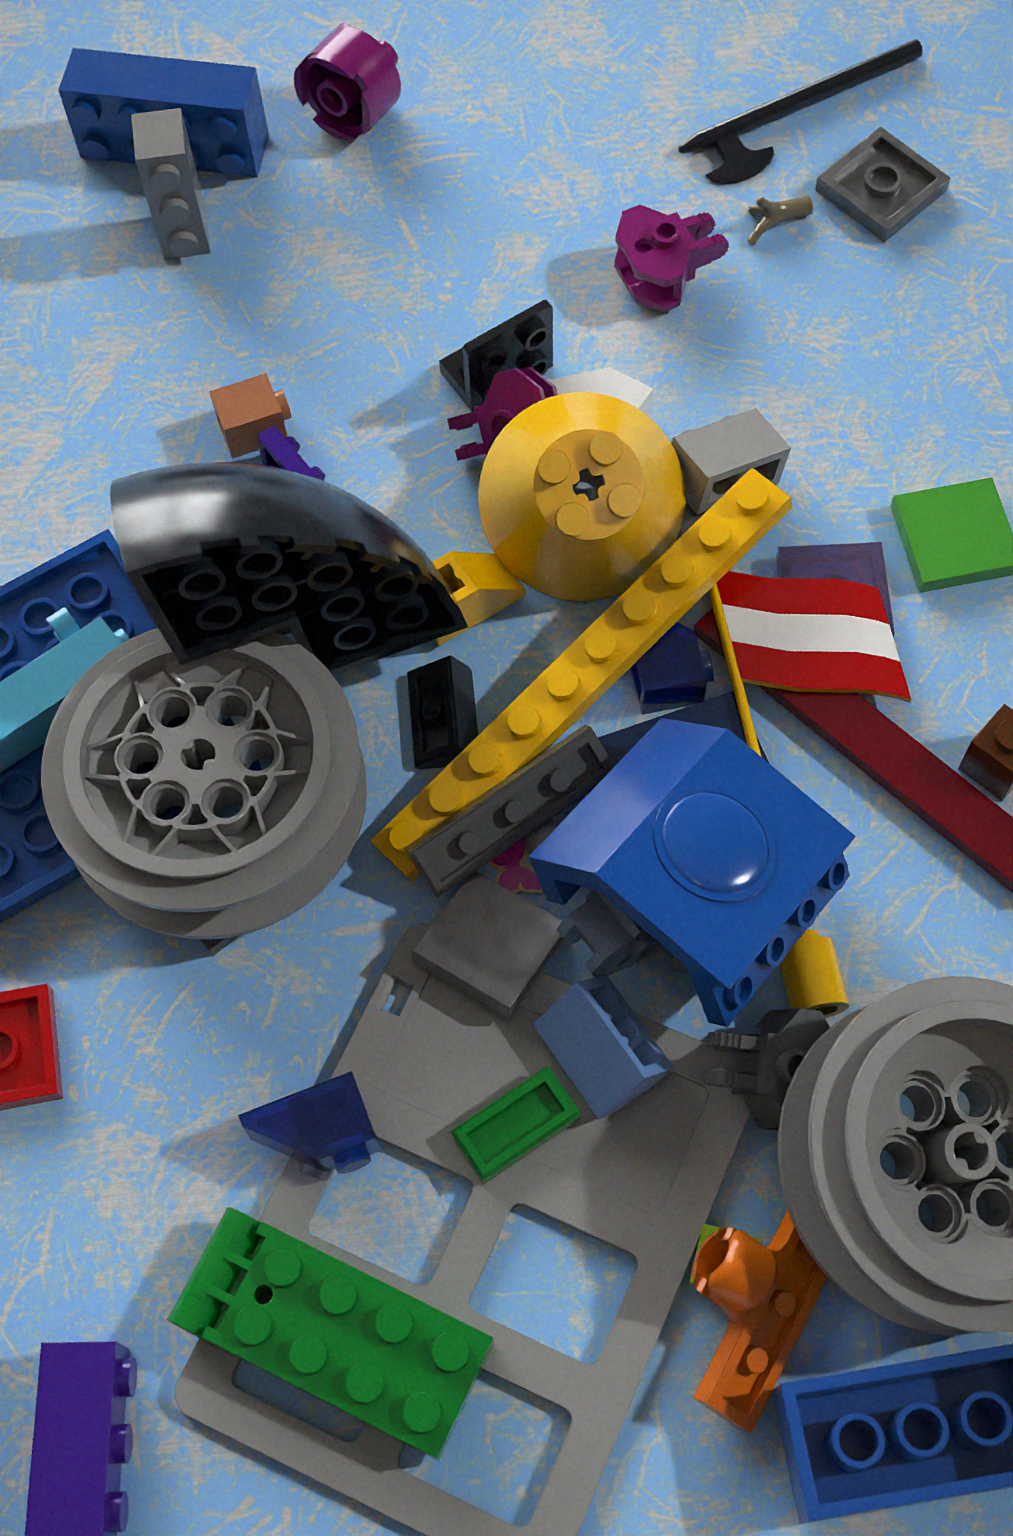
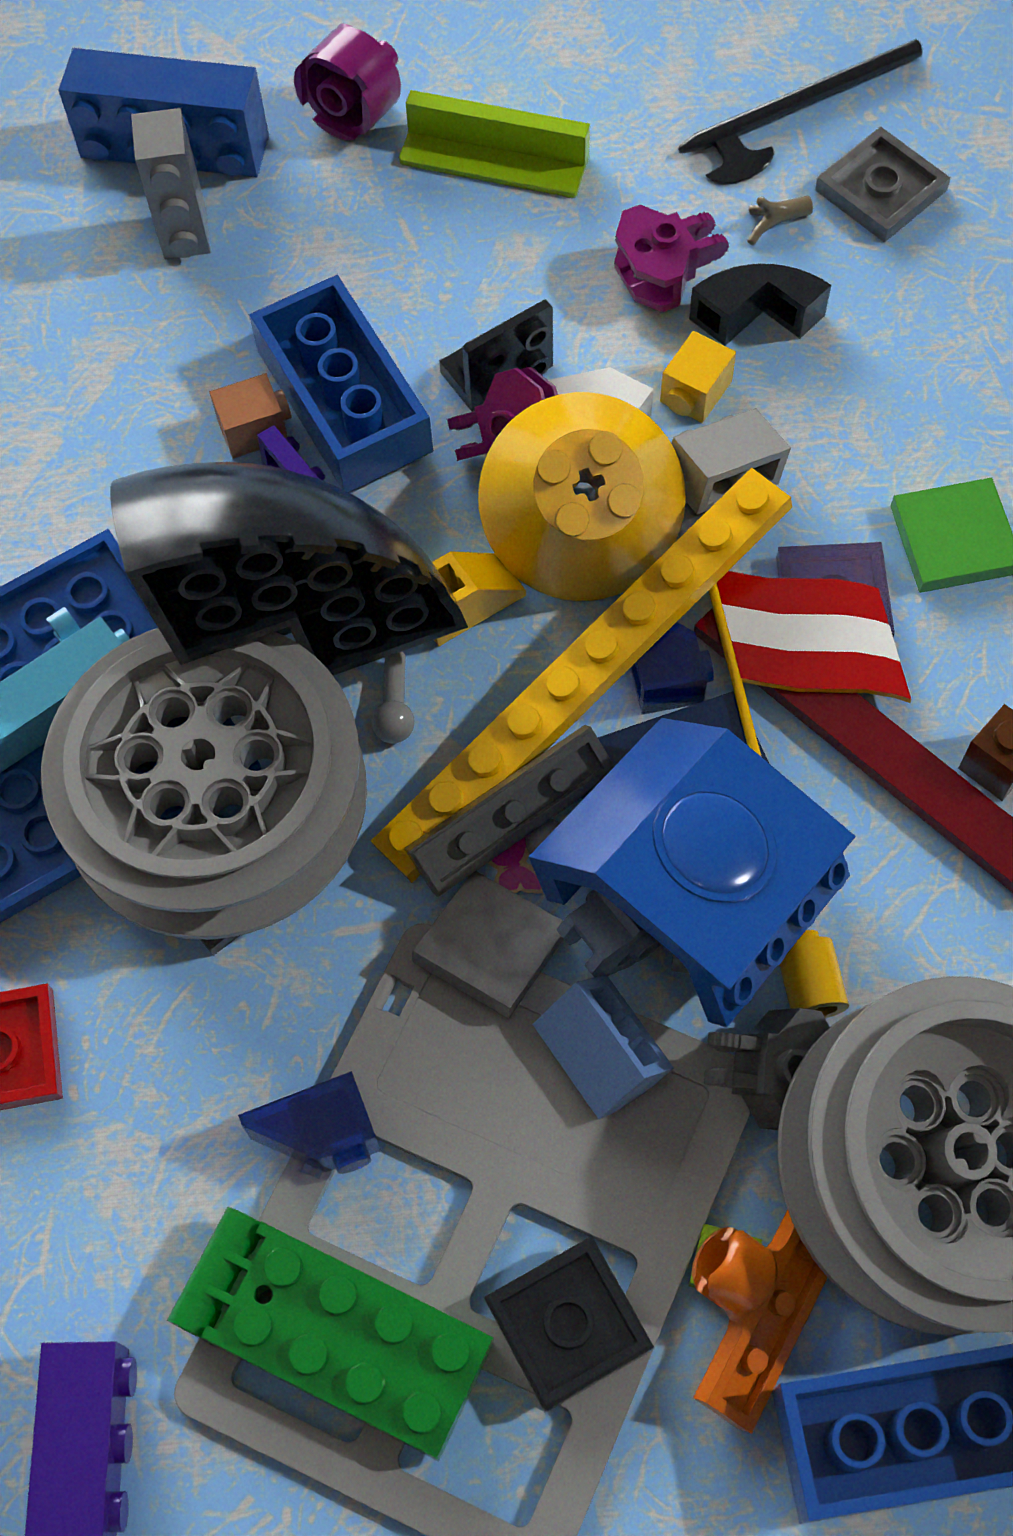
(342, 383): none -> blue brick
(393, 719): none -> light grey bar
(441, 711): black slope -> none
(495, 144): none -> lime panel
(515, 1125): green tile -> none
(568, 1324): none -> black plate
(697, 377): none -> yellow brick
(738, 295): none -> black brick

